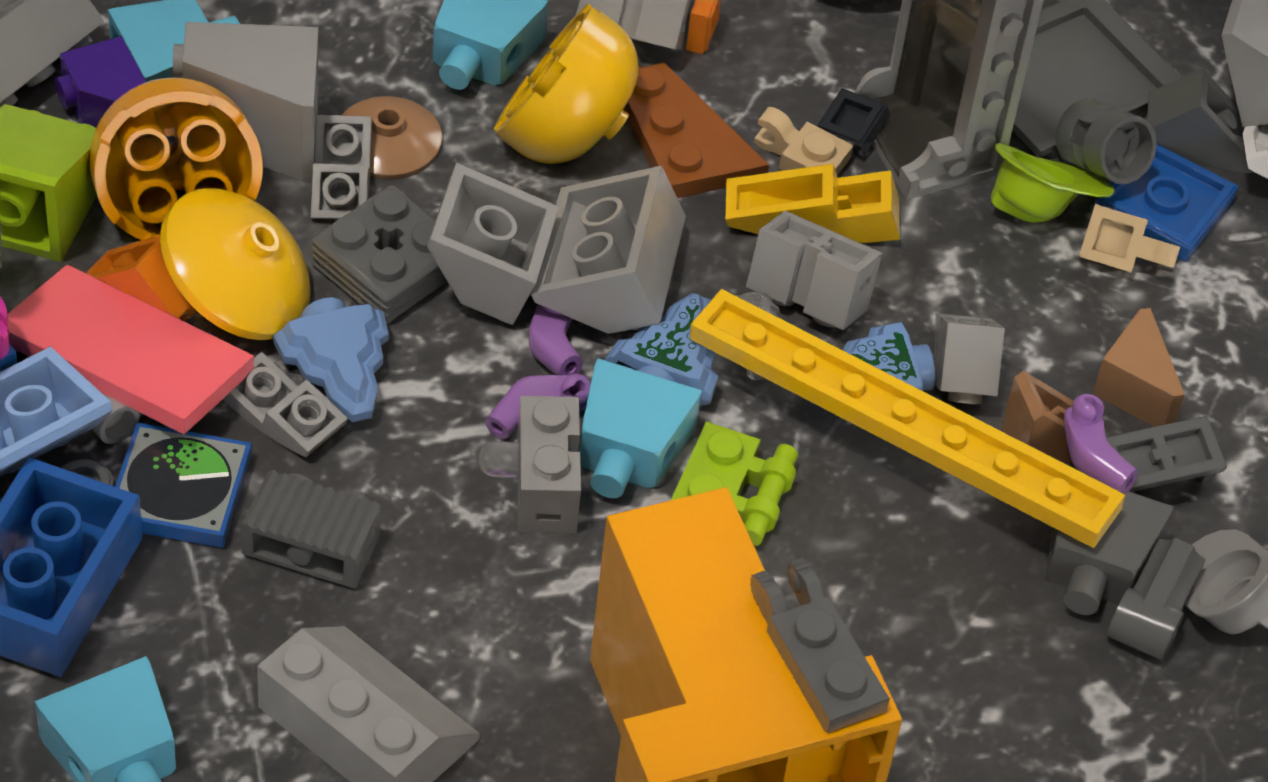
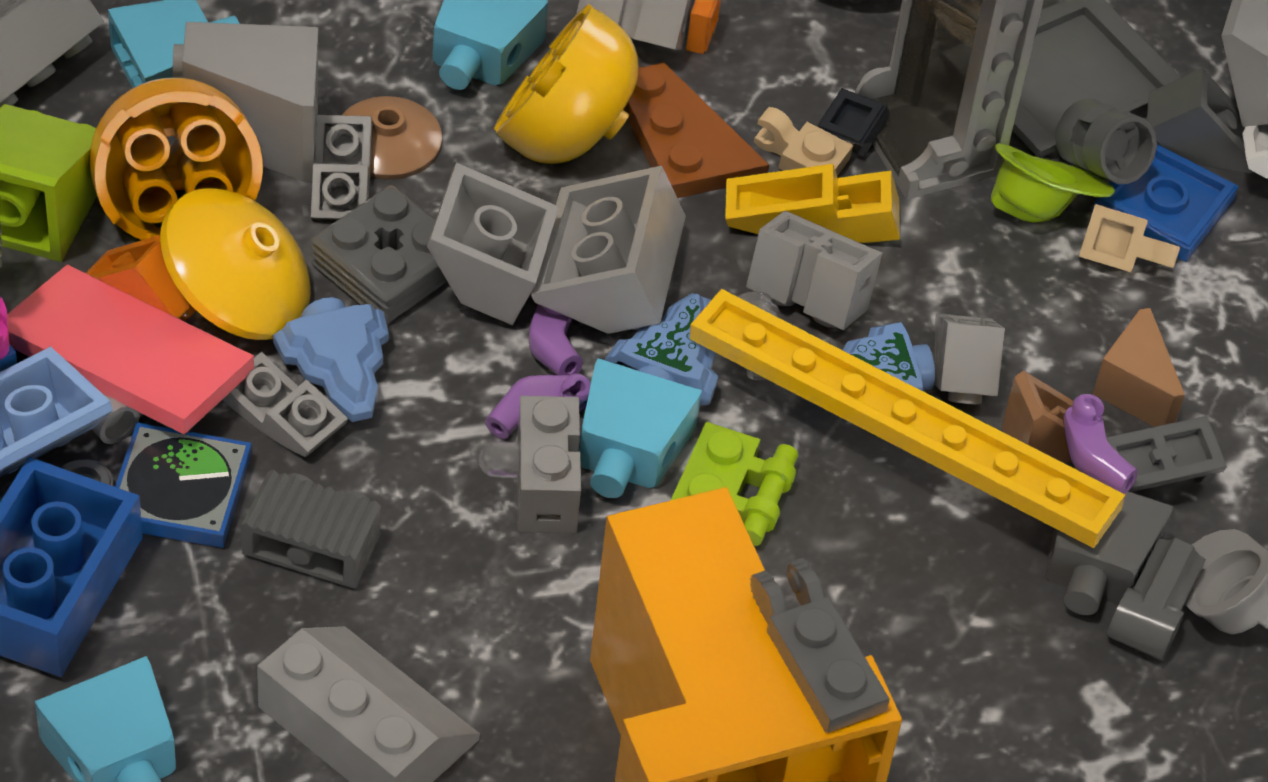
(96, 78): dark purple slope -> none

